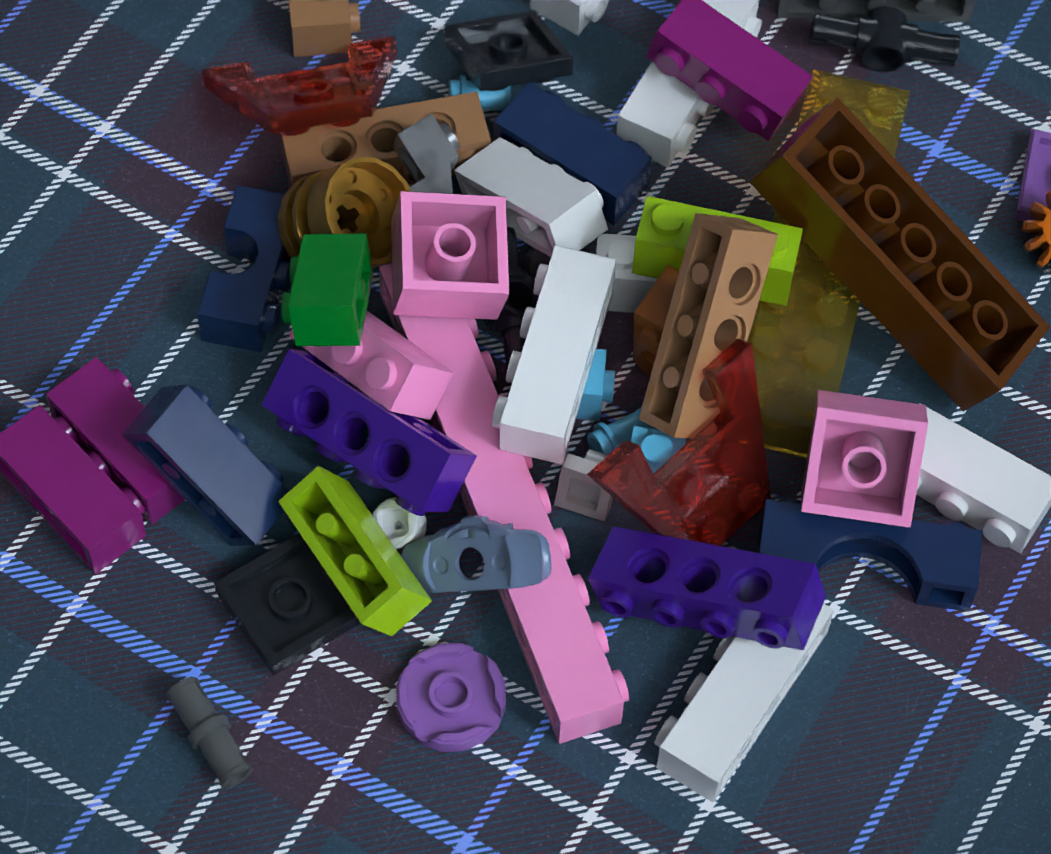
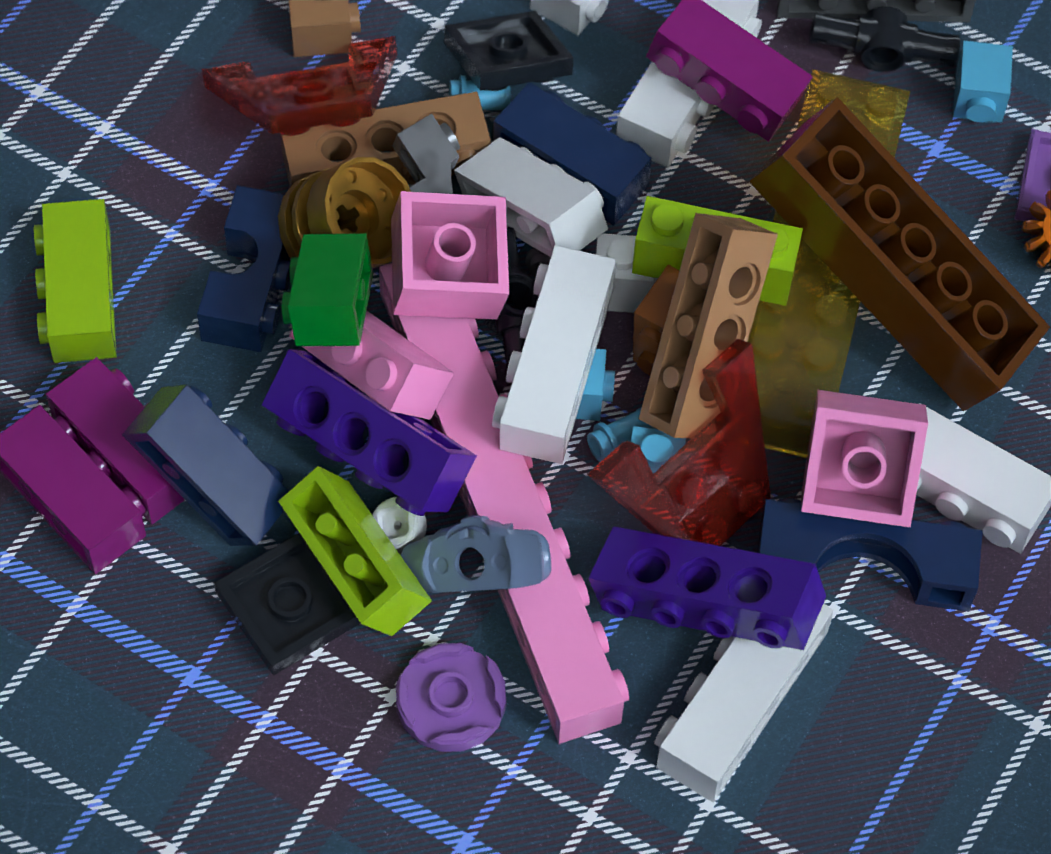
(76, 281): none -> lime brick
(209, 732): dark grey pin -> none
(578, 491): light grey tile -> none
(982, 81): none -> medium azure brick

